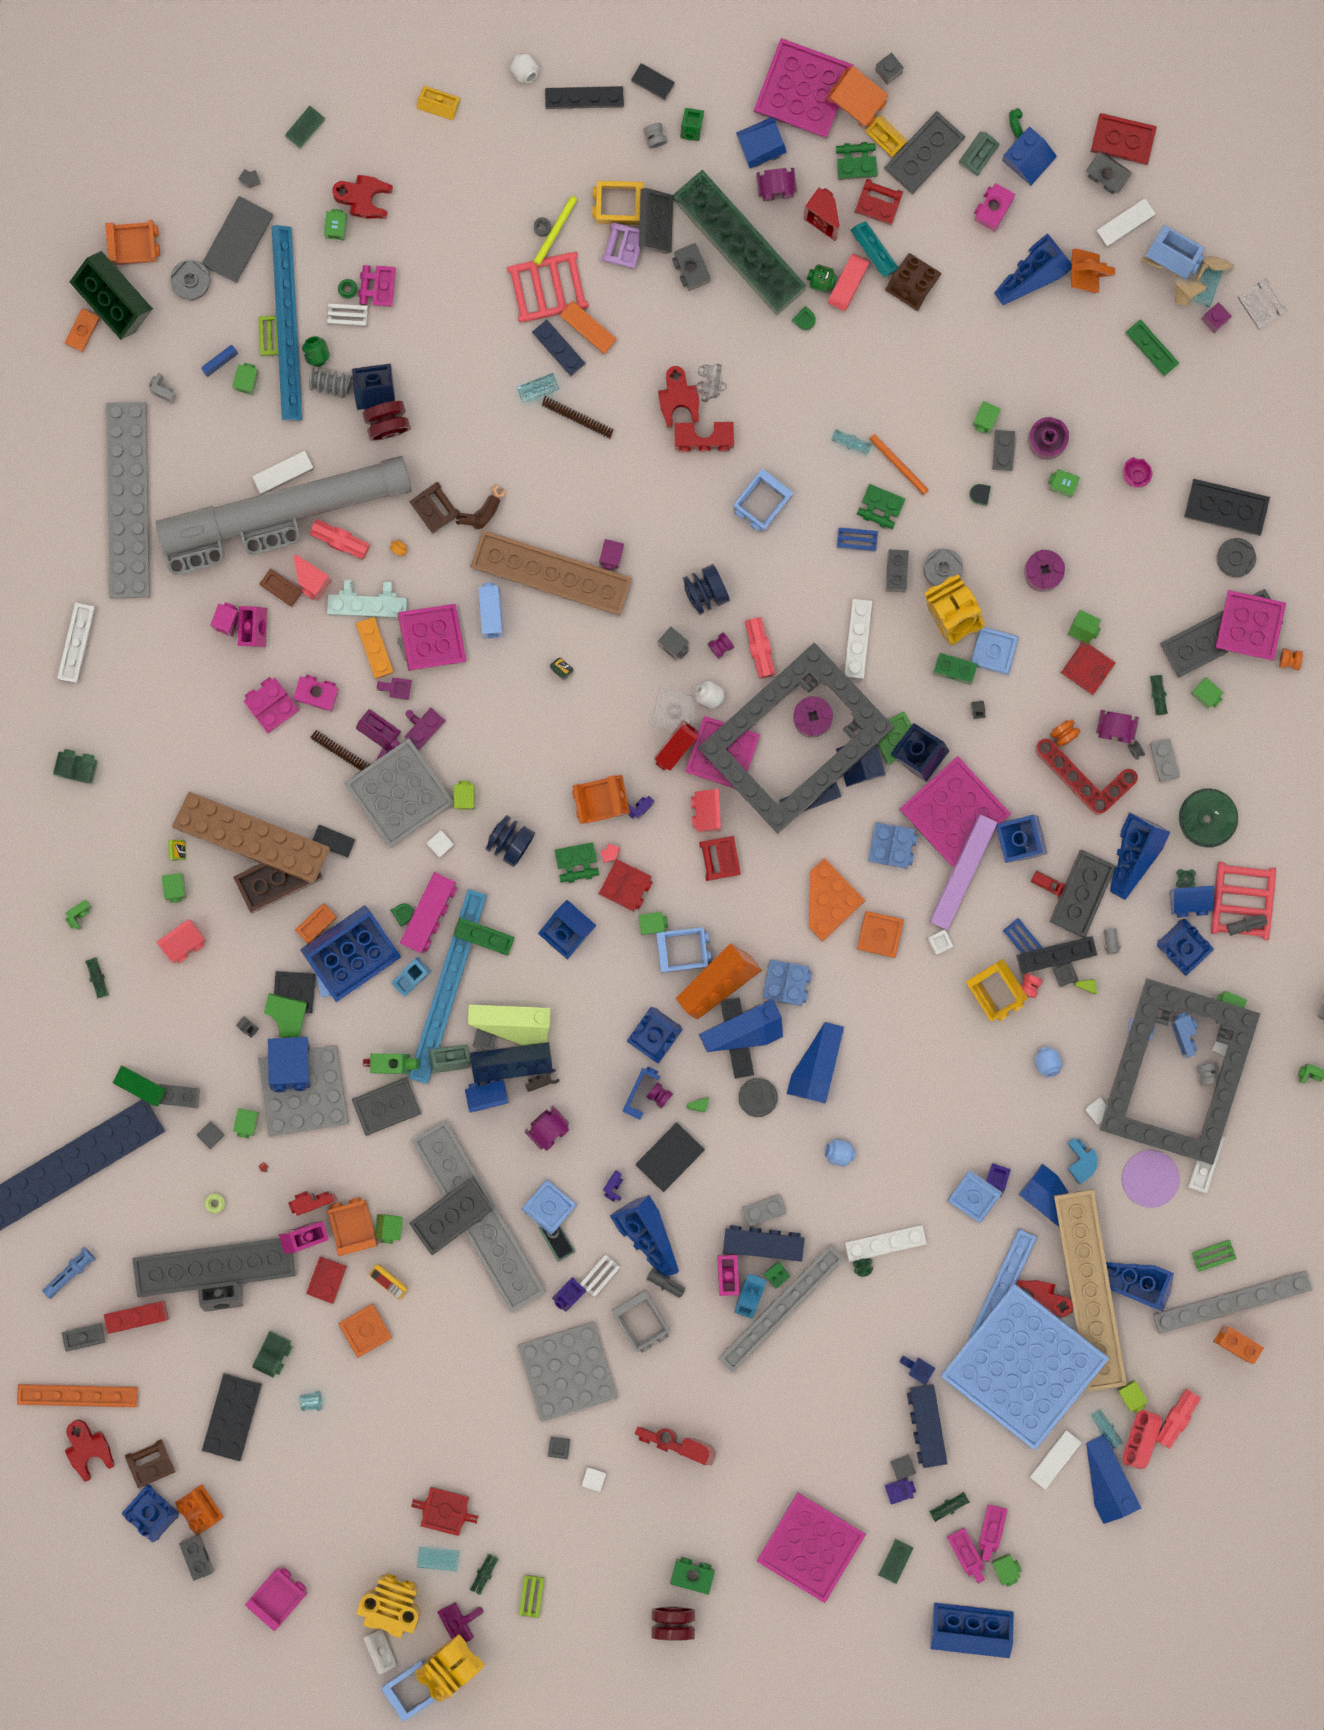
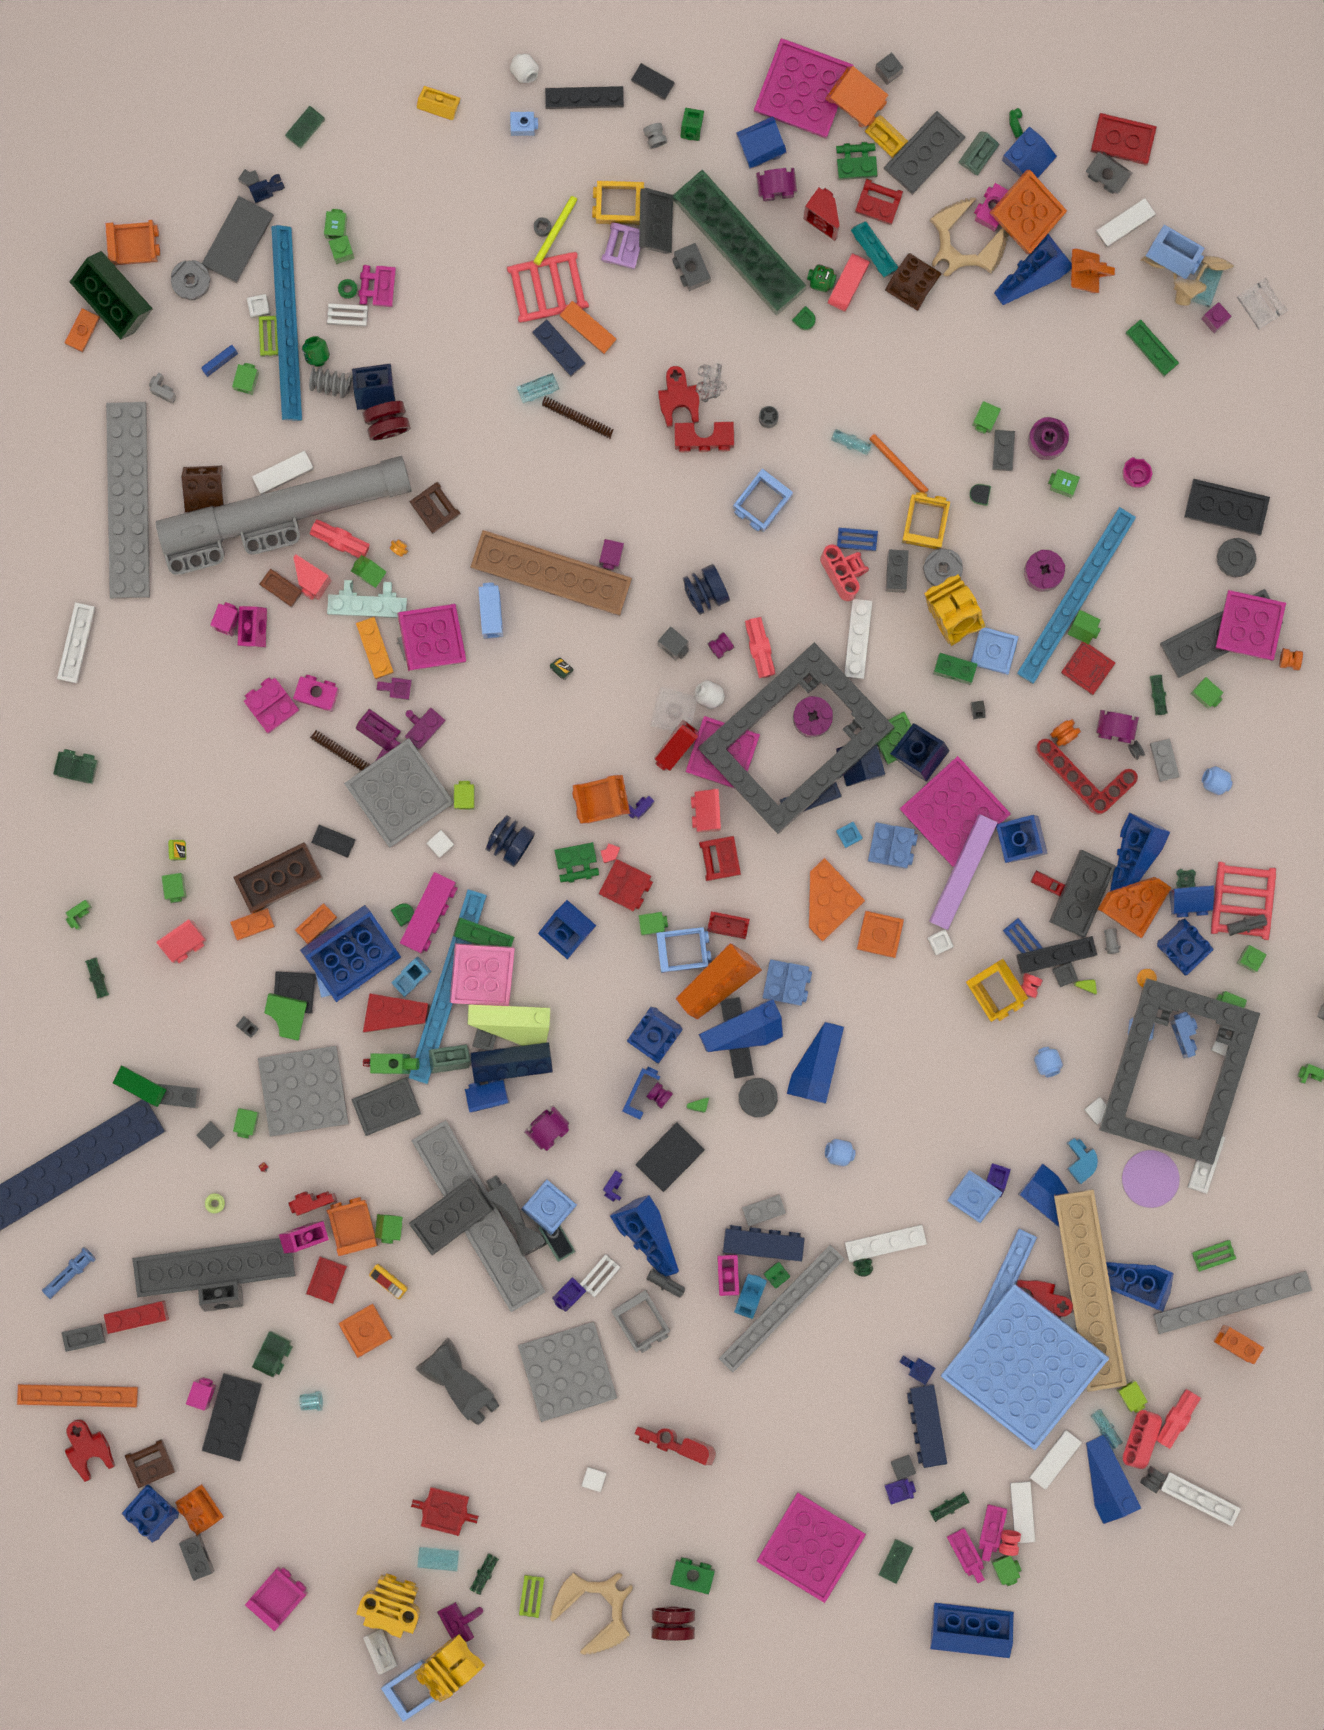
(201, 1393): none -> dark pink brick
(202, 487): none -> reddish brown bracket
(251, 837): medium nougat plate -> none
(252, 924): none -> orange plate
(258, 306): none -> white tile
(263, 189): none -> dark blue plate
(288, 1064): blue panel -> none
(341, 249): none -> bright green brick
(360, 196): red piece -> none
(368, 571): none -> bright green brick
(392, 1012): none -> red wedge
(464, 1388): none -> dark grey hips
(482, 974): none -> bright pink plate
(484, 514): reddish brown arm -> none
(504, 1201): none -> dark grey hips
(523, 123): none -> light blue brick
(536, 1082): dark brown plate -> none
(559, 1447): dark grey tile -> none
(615, 1630): none -> tan piece
(728, 925): none -> red hinge
(768, 417): none -> dark grey wheel
(849, 834): none -> dark azure plate
(851, 566): none -> coral piece
(883, 501): green plate -> none
(924, 541): none -> yellow window
(987, 258): none -> tan piece
(1009, 1542): none -> coral wheel
(1022, 1510): none -> white tile
(1028, 211): none -> orange plate
(1076, 595): none -> dark azure plate
(1135, 904): none -> orange plate
(1145, 973): none -> light orange plate
(1153, 1479): none -> dark grey wheel
(1200, 1499): none -> white plate
(1208, 1073): light grey wheel -> none
(1217, 780): none -> light blue head
(1222, 817): clear green dish -> none
(1251, 958): none -> bright green brick

